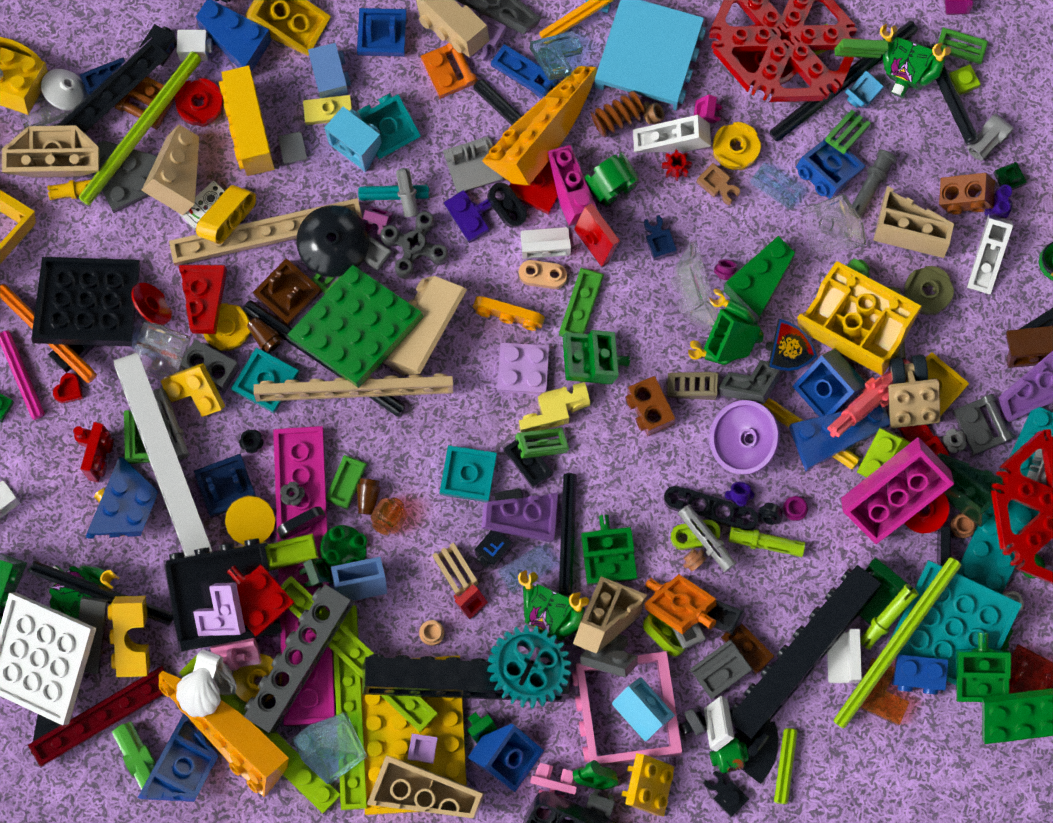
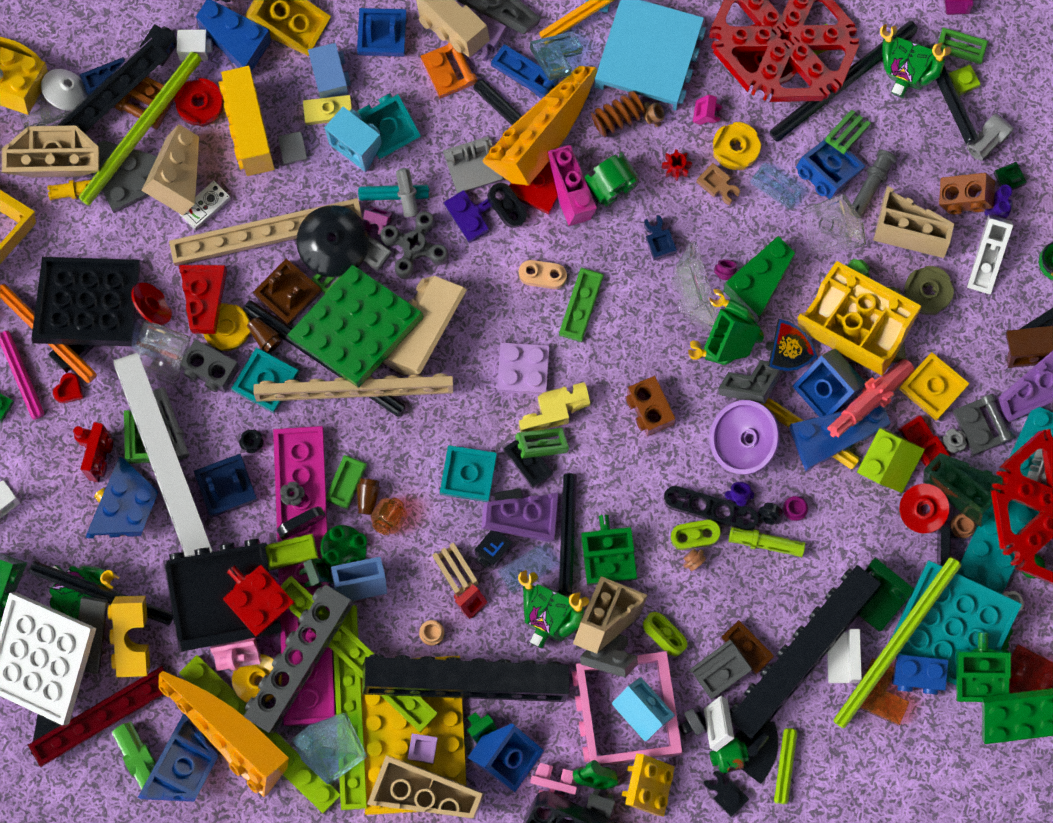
(197, 384): yellow plate -> none
(199, 690): white animal -> none
(226, 214): yellow beam -> none
(226, 614): lavender plate -> none
(249, 519): yellow tile -> none
(508, 313): light orange plate -> none
(545, 243): white panel -> none
(550, 676): teal gear -> none
(592, 357): green plate -> none
(596, 234): red plate -> none
(679, 134): white slope -> none
(680, 603): orange plate -> none
(688, 515): light grey pin -> none
(691, 637): light grey slope -> none
(692, 394): dark tan slope -> none
(727, 617): black plate -> none
(861, 48): bright green tile -> none
(864, 90): dark azure bracket -> none
(881, 624): lime pin -> none
(897, 490): dark pink brick -> none
(915, 400): tan plate -> none

